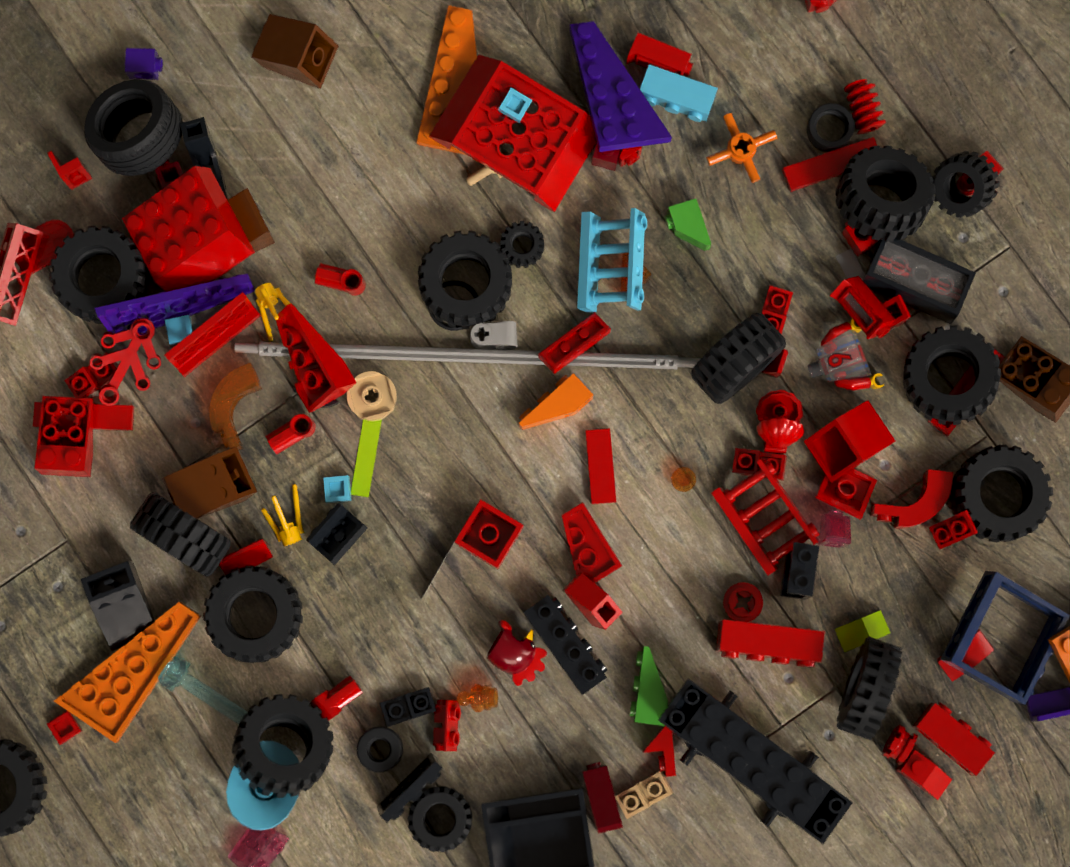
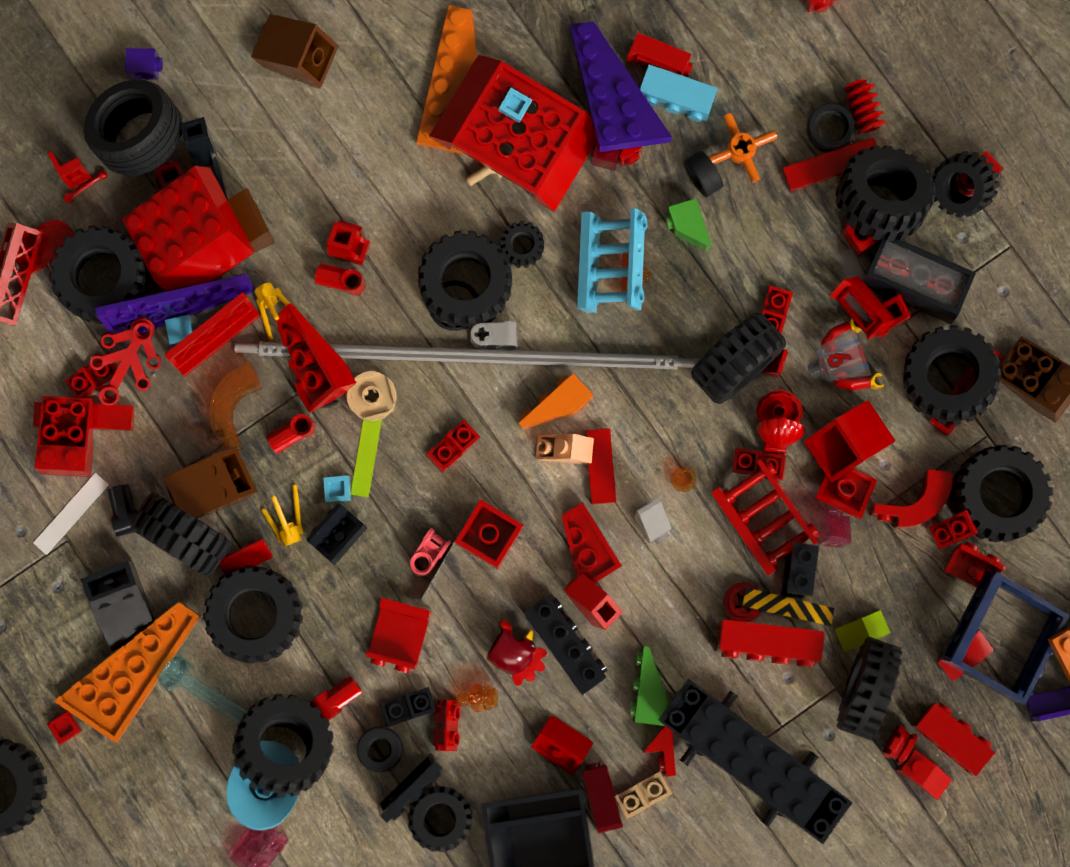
(69, 198): none -> red hinge
(71, 513): none -> white sticker
(122, 509): none -> black piece
(347, 244): none -> red brick
(398, 635): none -> red panel
(430, 552): none -> coral piece
(453, 446): none -> red slope
(562, 745): none -> red panel
(564, 448): none -> light nougat slope
(574, 343): red tile -> none
(653, 521): none -> light grey slope
(703, 173): none -> black tyre
(788, 607): none -> sticker
(969, 564): none -> red bracket

